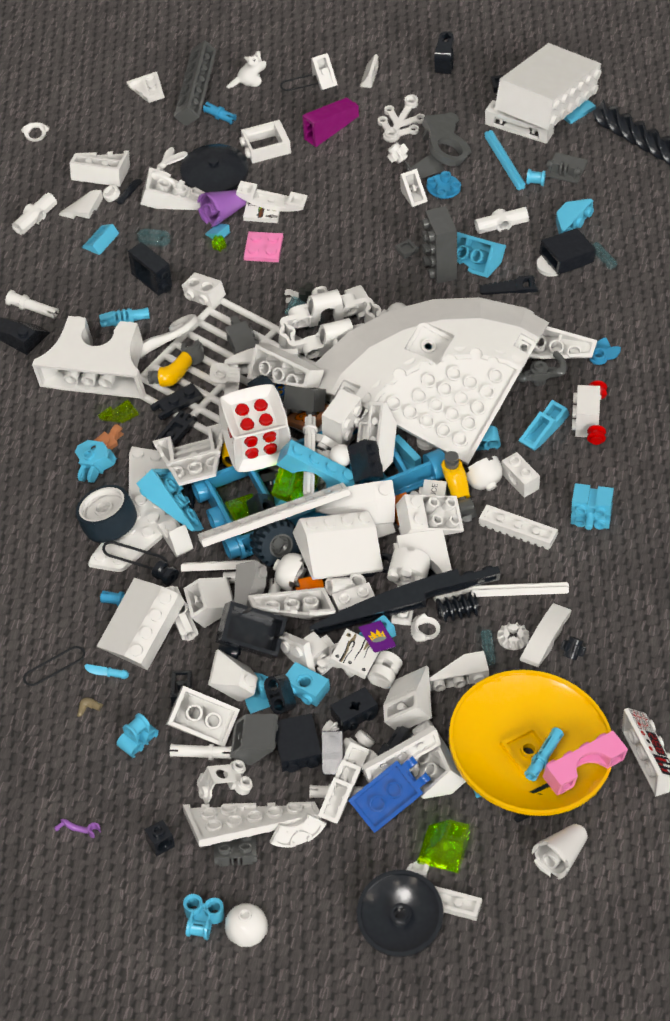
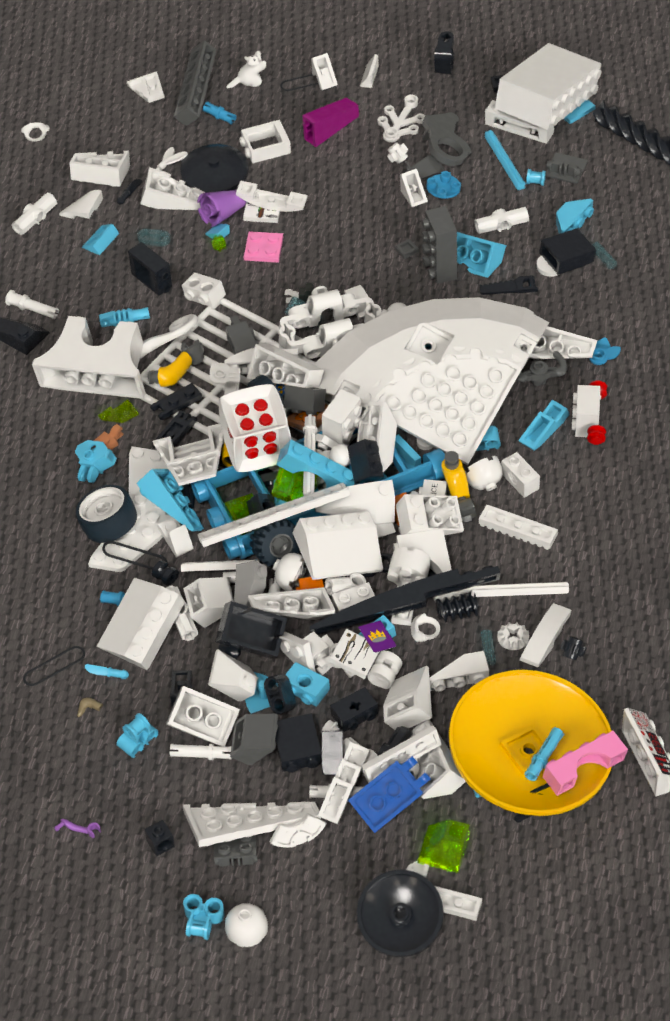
(111, 193): white tile -> none
(233, 777): white piece -> none
(364, 739): white tile -> none
(560, 850): white cone -> none
(591, 506): medium azure brick -> none

